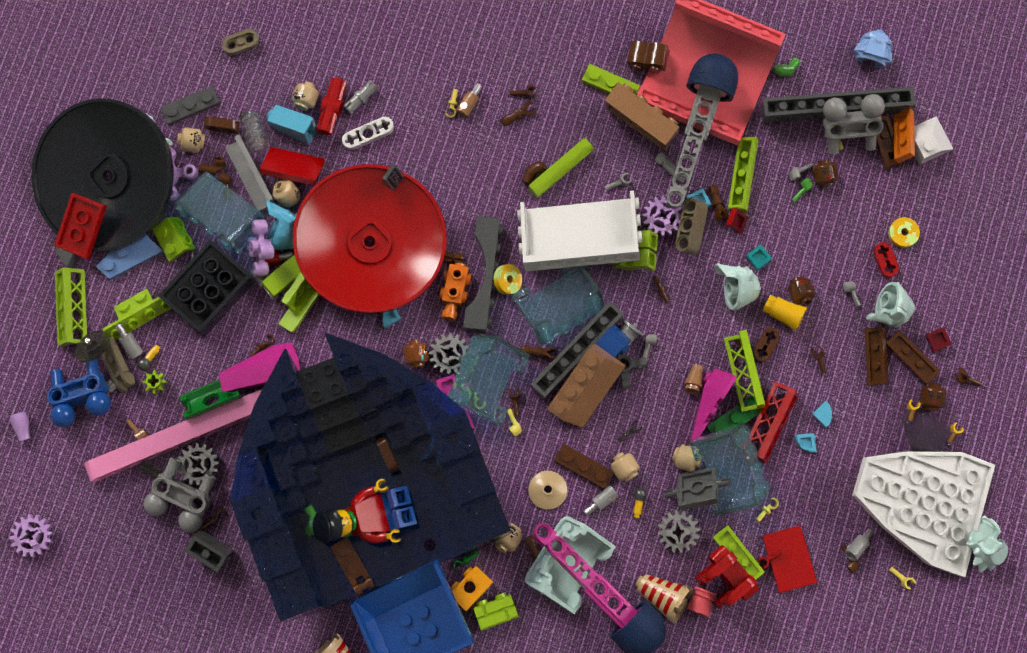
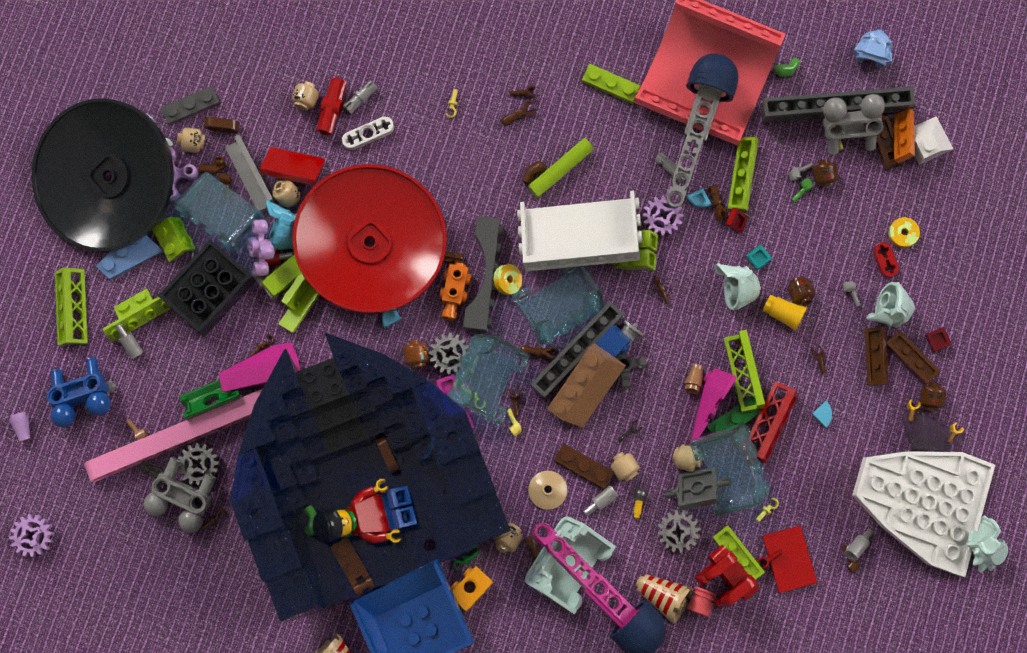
(67, 258): dark grey slope -> none
(80, 225): red tile -> none
(92, 346): clear smoke dish -> none
(117, 367): dark tan hinge -> none
(145, 362): piece -> none
(158, 386): lime gear -> none
(209, 550): dark grey brick -> none
(240, 40): dark tan plate -> none
(253, 131): clear piece -> none
(292, 123): medium azure slope -> none
(392, 177): slope -> none
(469, 101): medium nougat piece -> none
(495, 612): lime brick -> none
(619, 182): light grey hand -> none
(642, 116): medium nougat slope -> none
(648, 56): reddish brown brick -> none
(650, 339): light grey hand -> none
(691, 226): dark tan beam -> none
(769, 347): reddish brown beam -> none
(806, 442): medium azure tile -> none
(903, 579): light yellow hand -> none
(963, 377): reddish brown hand -> none

